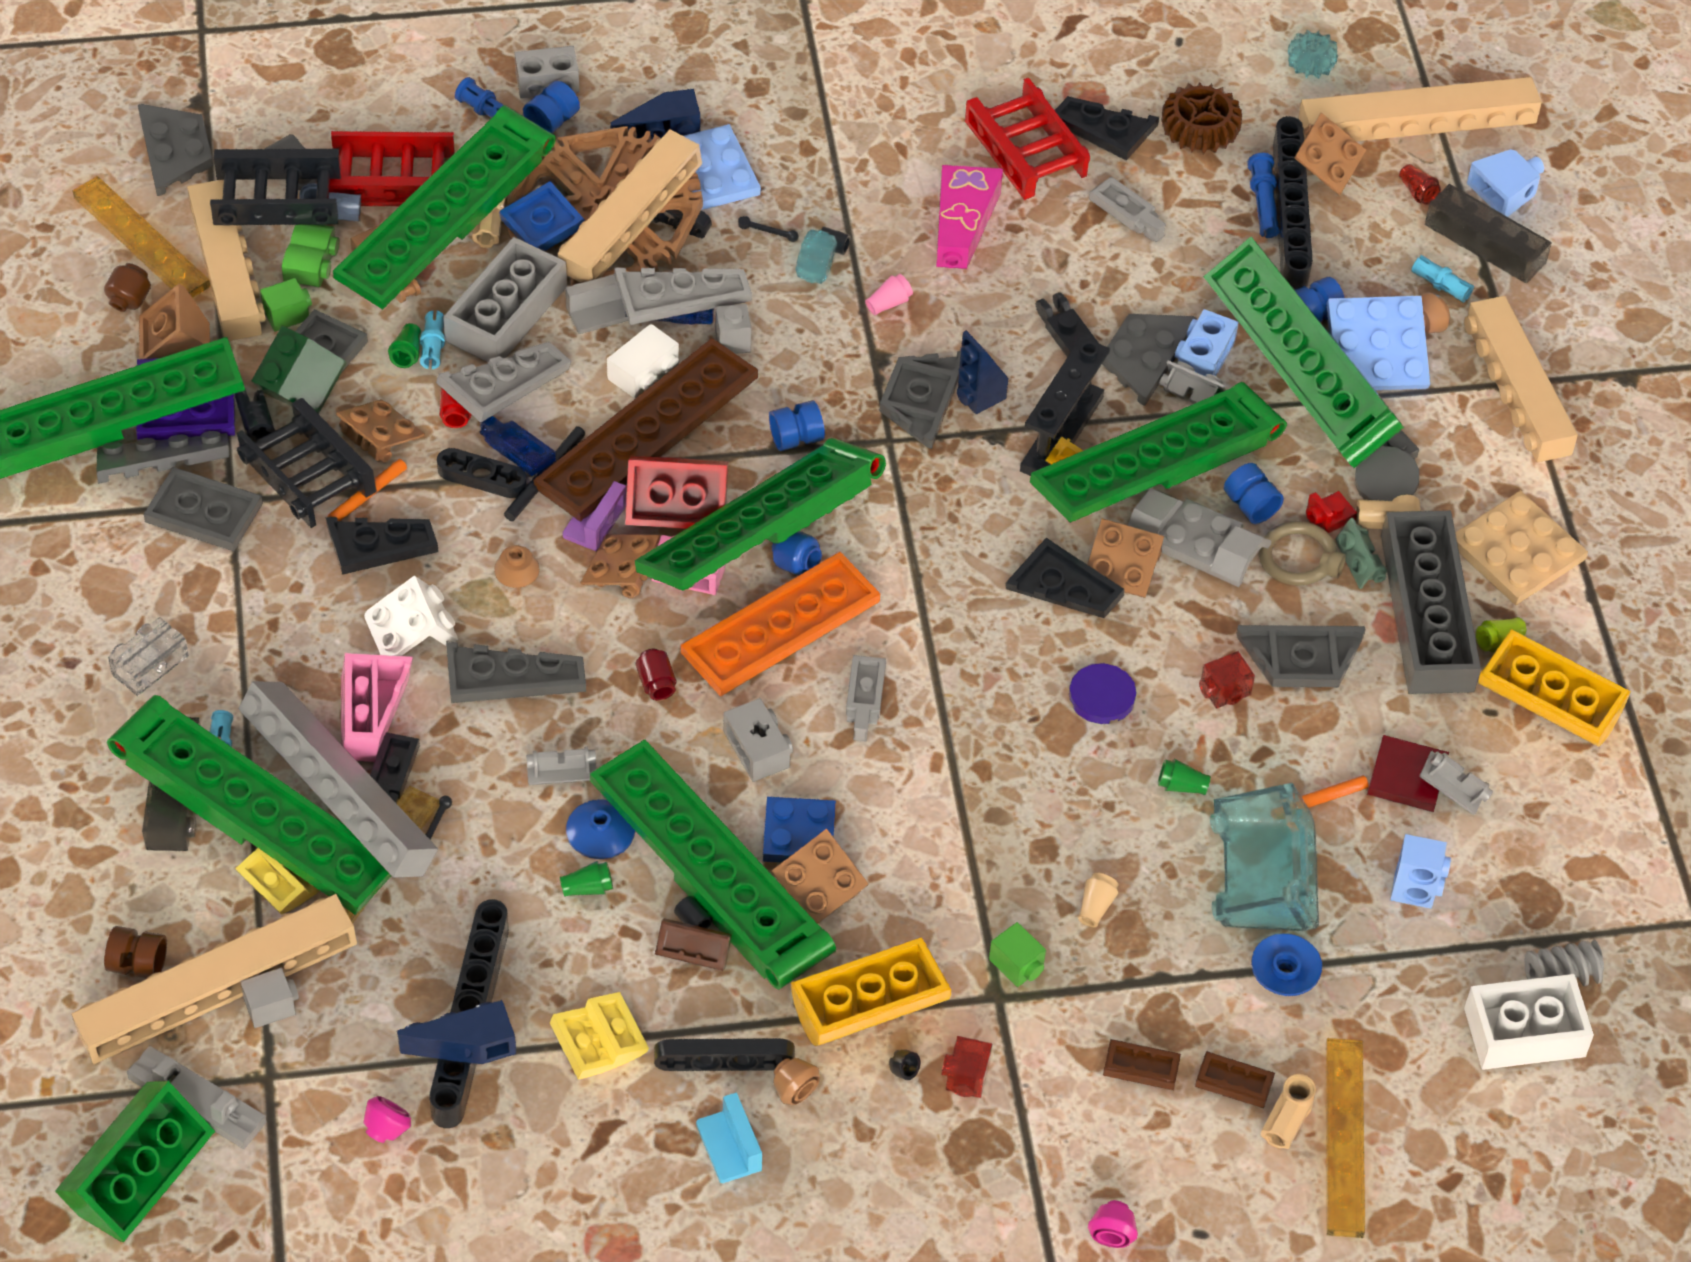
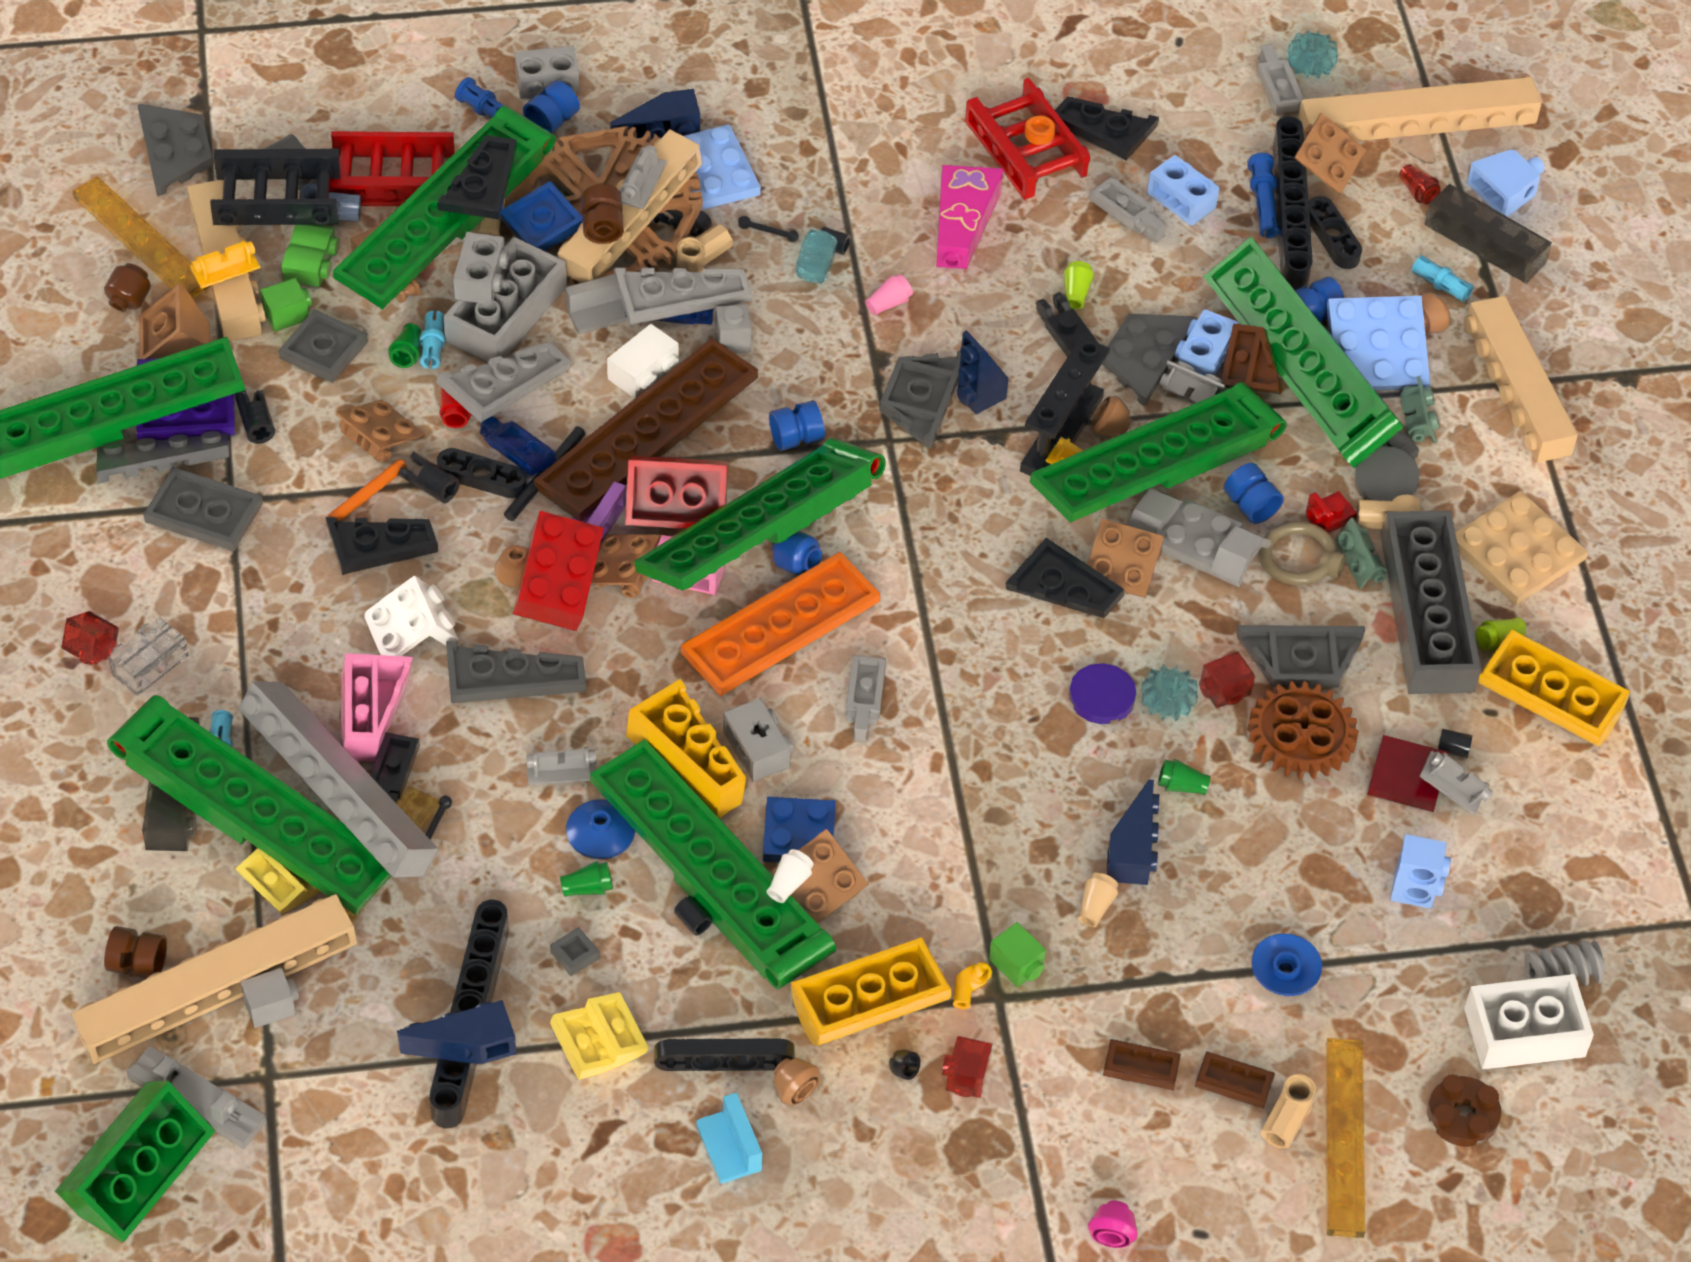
(89, 637): none -> clear red brick
(220, 267): none -> yellow hinge
(298, 369): slope -> none
(321, 439): black fence -> none
(385, 1119): dark pink cone -> none
(431, 479): none -> black hinge
(480, 268): none -> light grey brick
(483, 182): none -> black wing
(558, 571): none -> red brick
(574, 951): none -> dark grey plate
(602, 214): none -> reddish brown wheel
(642, 178): none -> light grey hinge
(656, 674): dark red brick -> none
(689, 746): none -> yellow wedge
(693, 944): reddish brown plate -> none
(698, 251): none -> tan piece
(791, 873): none -> white cone
(968, 981): none -> yellow arm
(1039, 130): none -> orange tile
(1077, 280): none -> lime cone
(1111, 418): none -> medium nougat cone
(1130, 842): none -> dark blue slope
(1169, 692): none -> clear light blue gear
(1183, 190): none -> light blue brick
(1201, 117): reddish brown gear -> none
(1251, 360): none -> reddish brown wing
(1267, 860): clear light blue windscreen -> none
(1278, 81): none -> light grey hinge
(1302, 730): none -> dark orange gear
(1334, 244): none -> black beam
(1336, 791): orange bar -> none
(1418, 401): none -> sand green hinge
(1455, 743): none -> black hinge
(1469, 1092): none -> reddish brown plate

